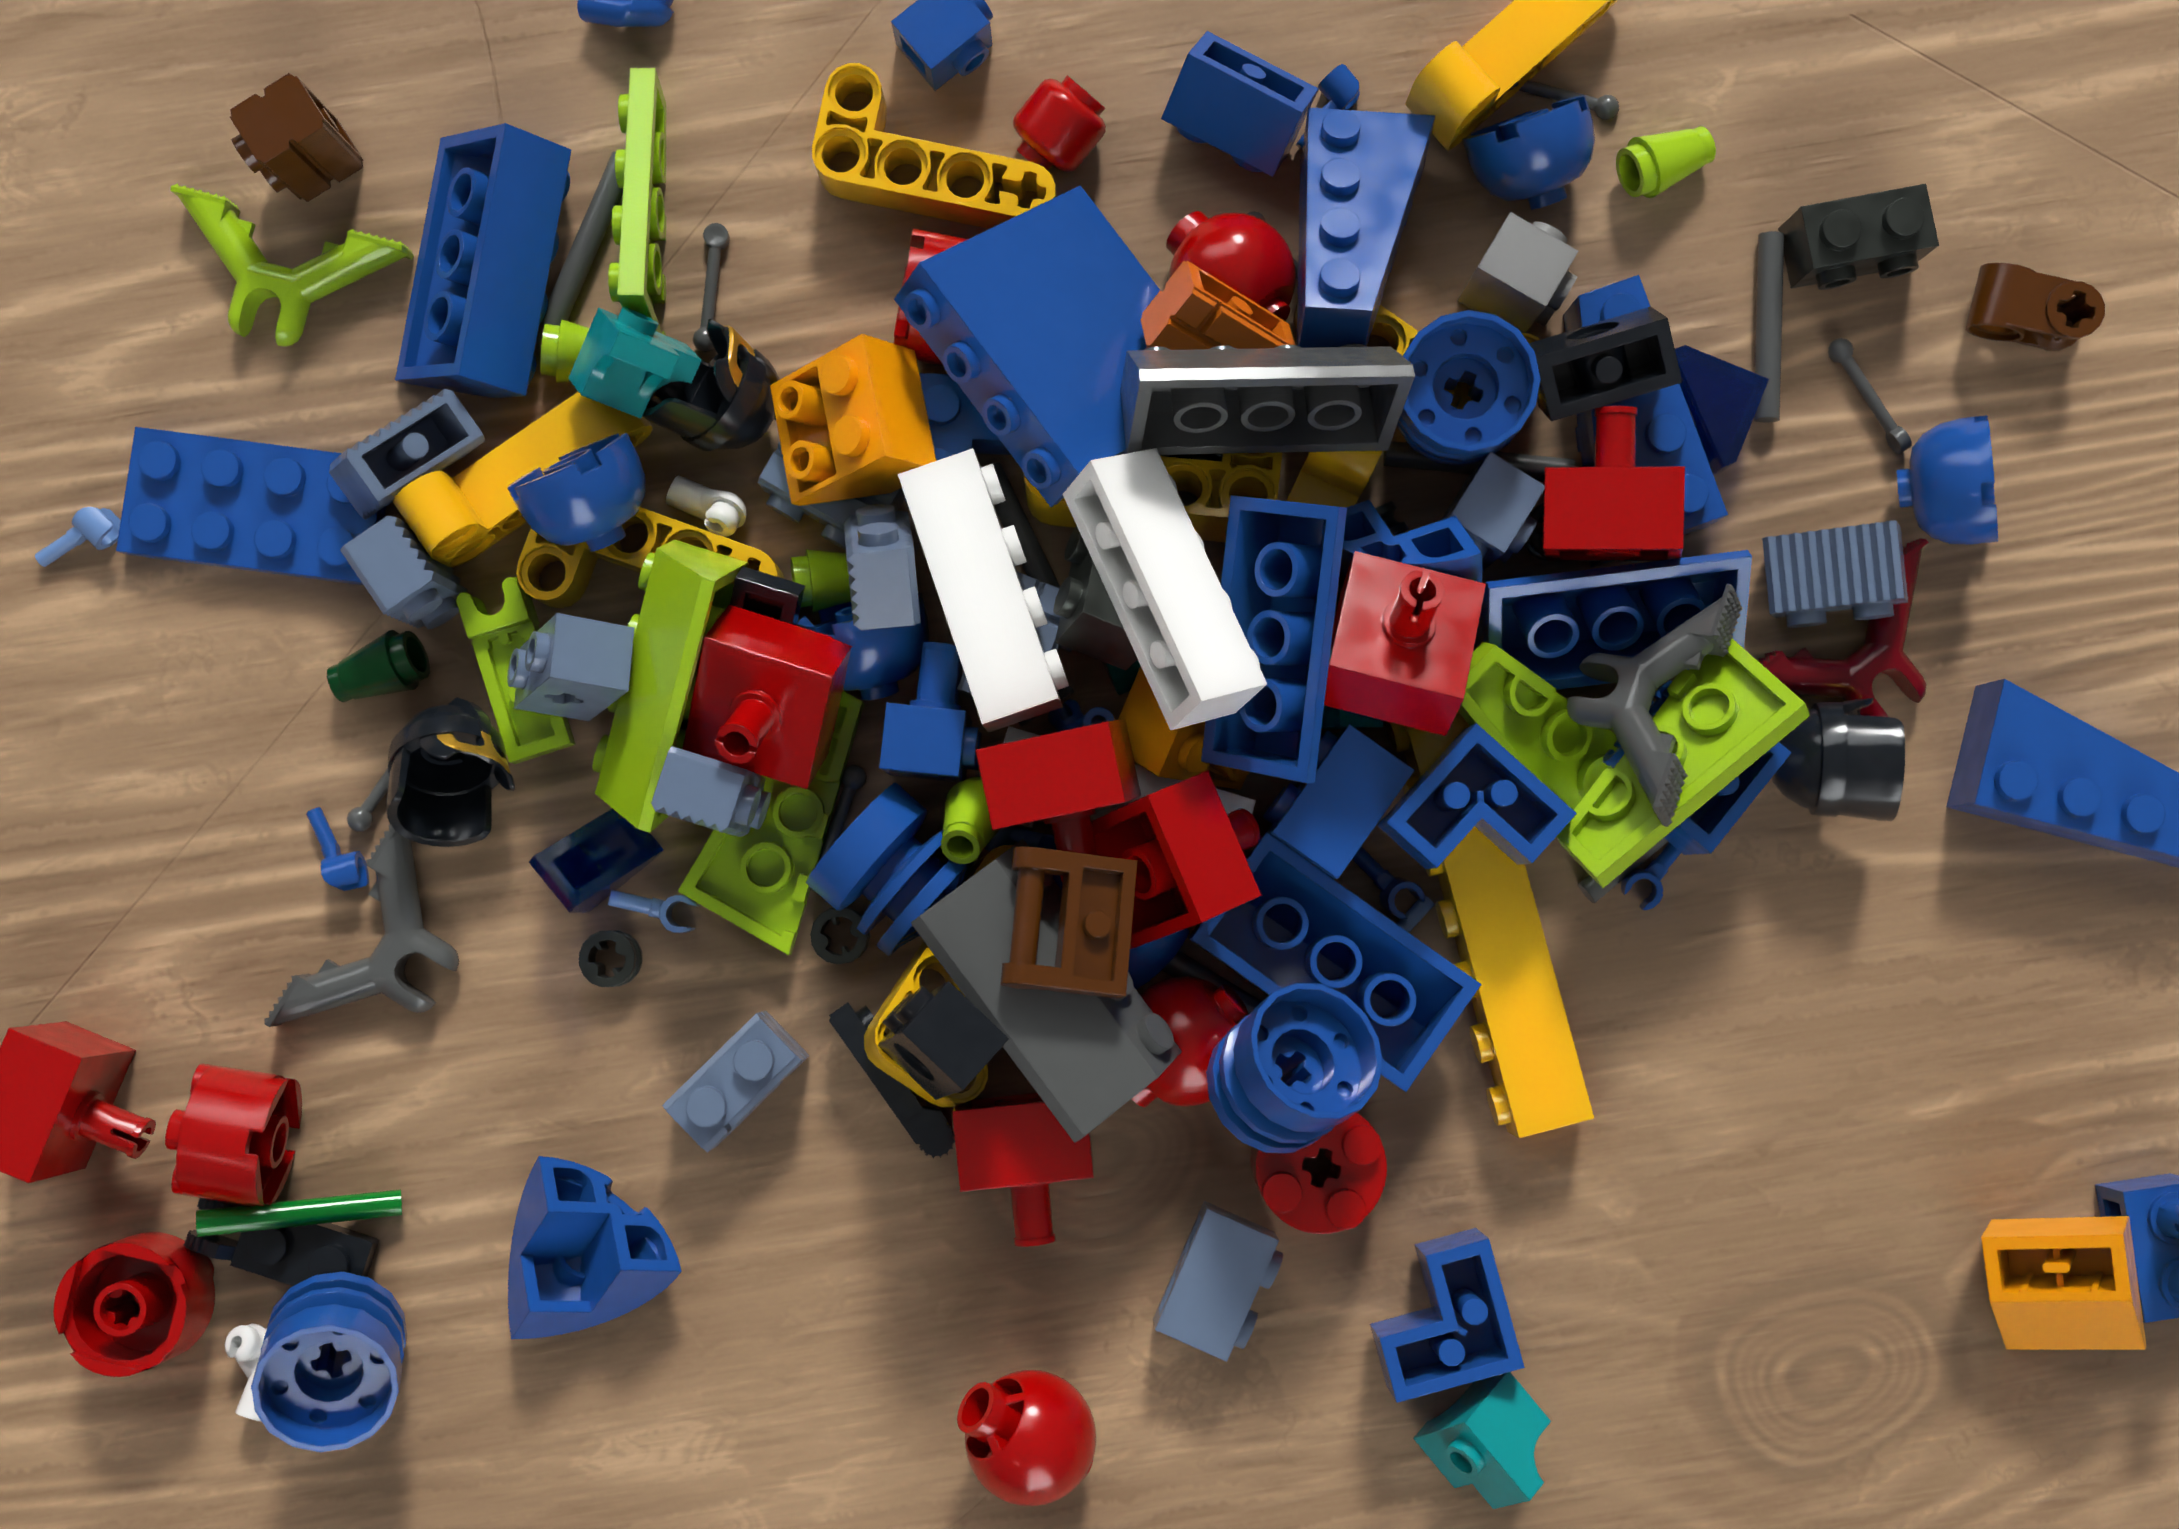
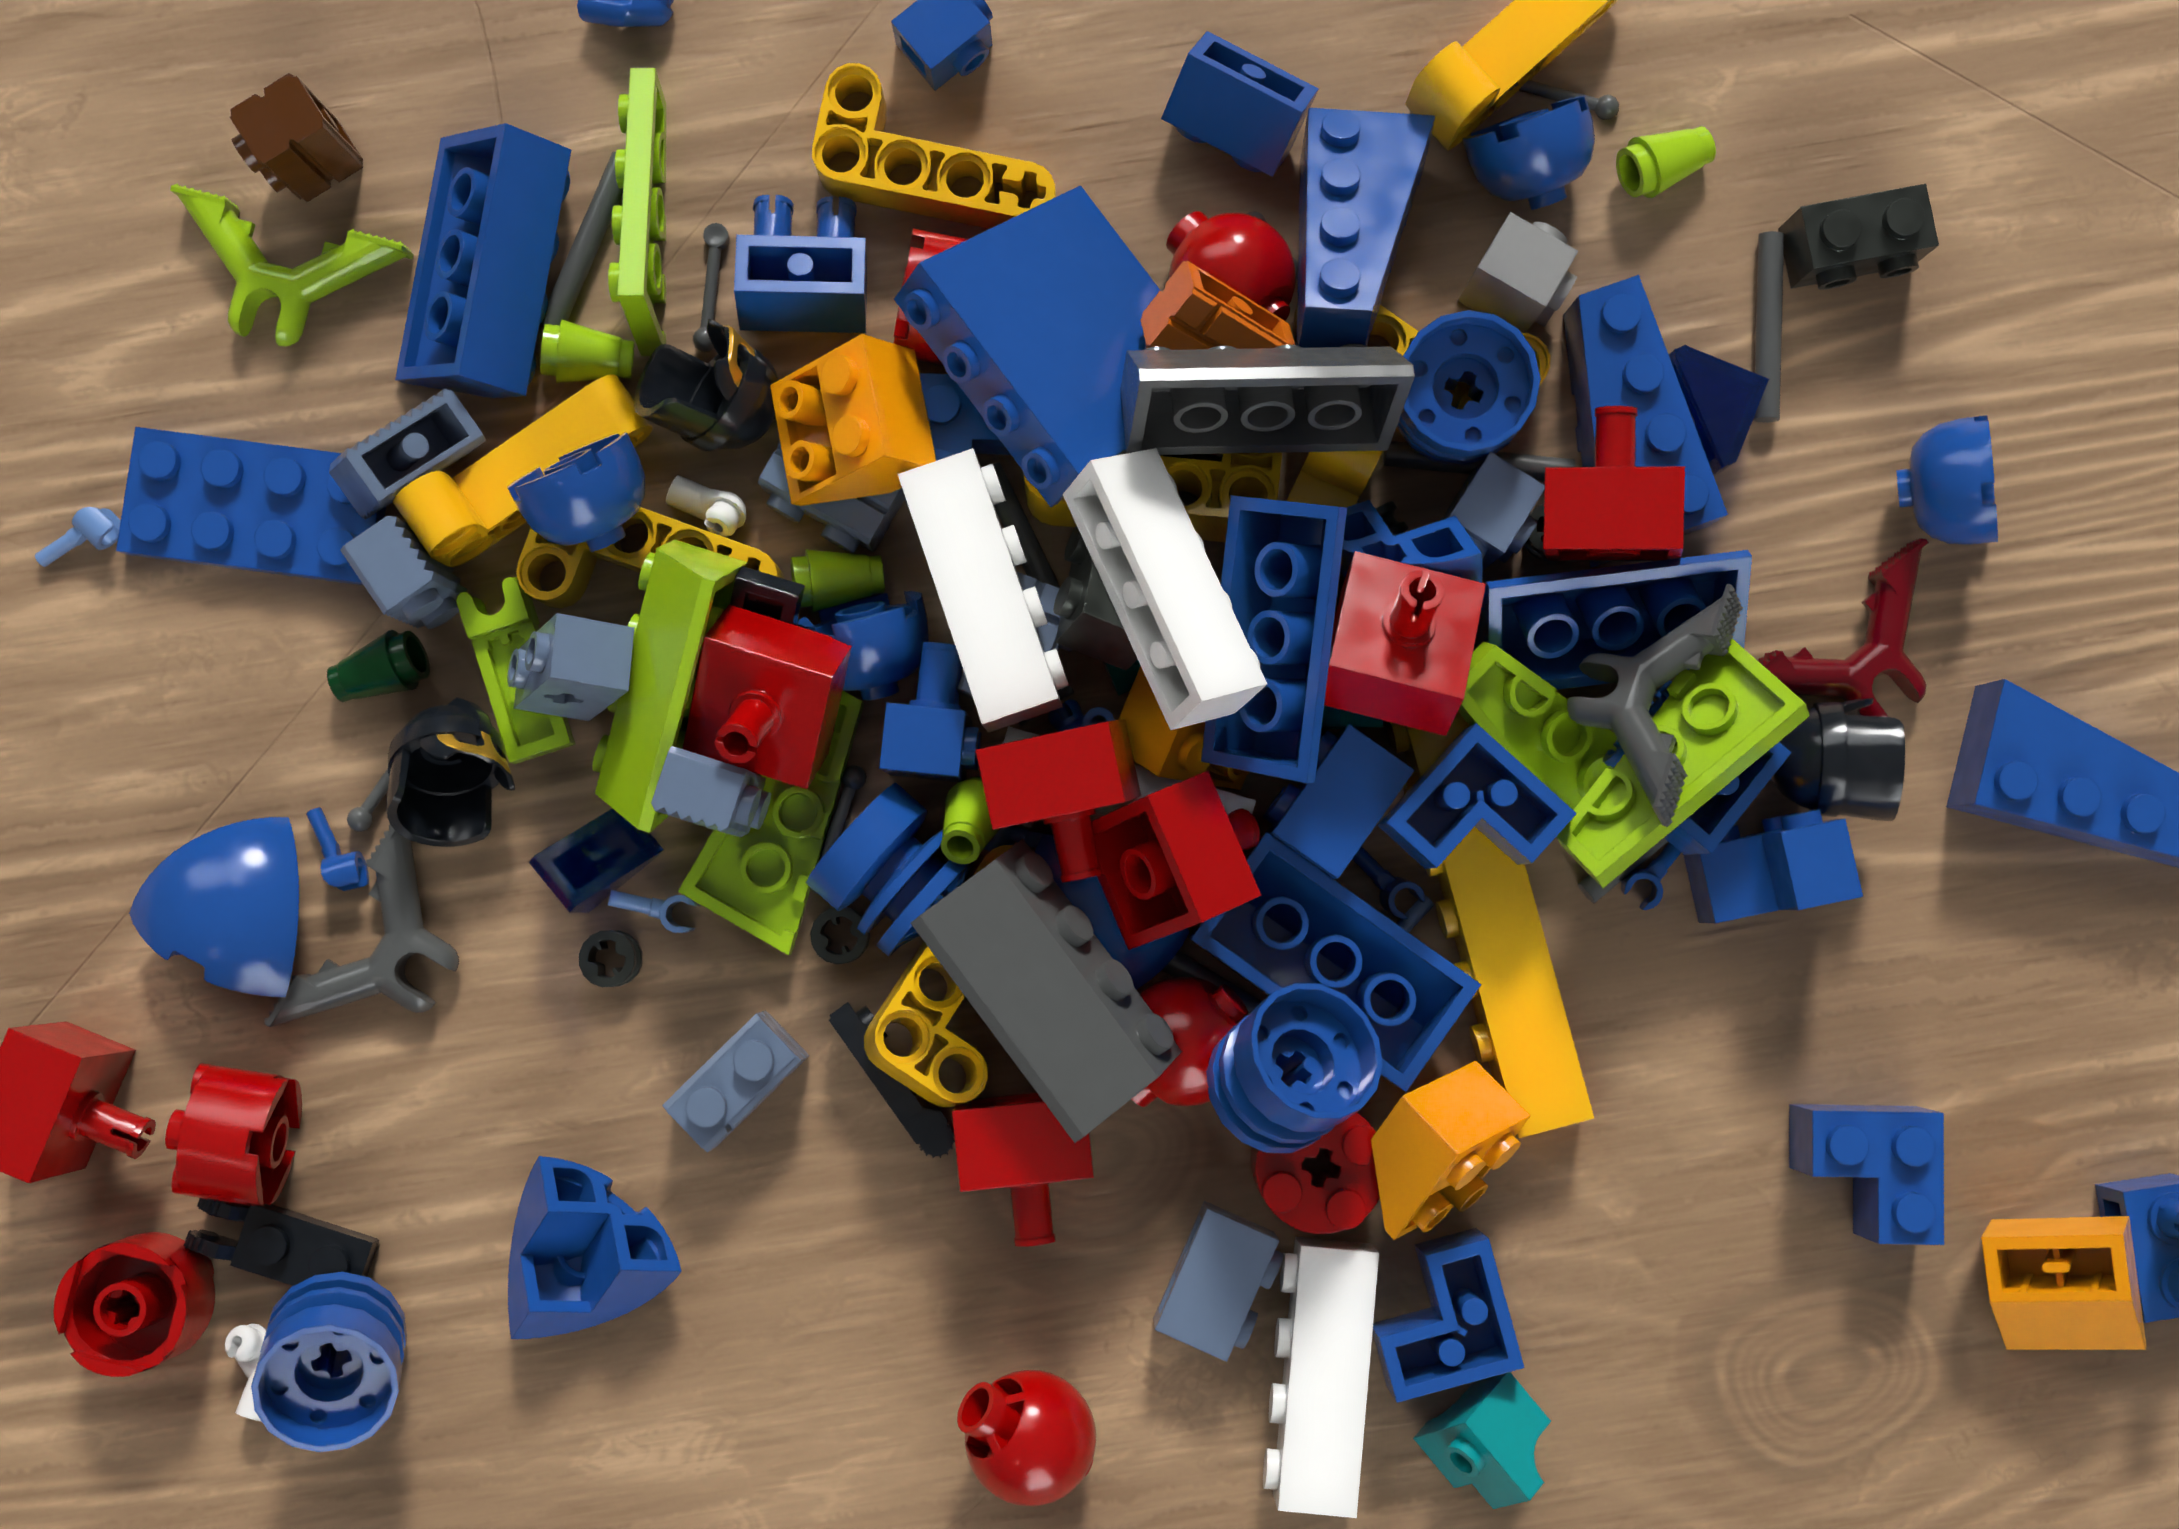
(228, 905): none -> blue brick
(298, 1213): green bar -> none
(629, 361): teal brick -> none
(801, 279): none -> blue brick
(881, 568): sand blue brick -> none
(940, 1039): black brick -> none
(1059, 125): red head -> none
(1092, 923): reddish brown plate -> none
(1323, 1376): none -> white brick
(1340, 90): blue hand -> none
(1442, 1147): none -> light orange slope
(1605, 363): black brick -> none
(1787, 867): none -> blue brick
(1835, 572): sand blue brick -> none
(1841, 352): dark grey hinge -> none
(1892, 1160): none -> blue brick
(2022, 307): reddish brown piece -> none

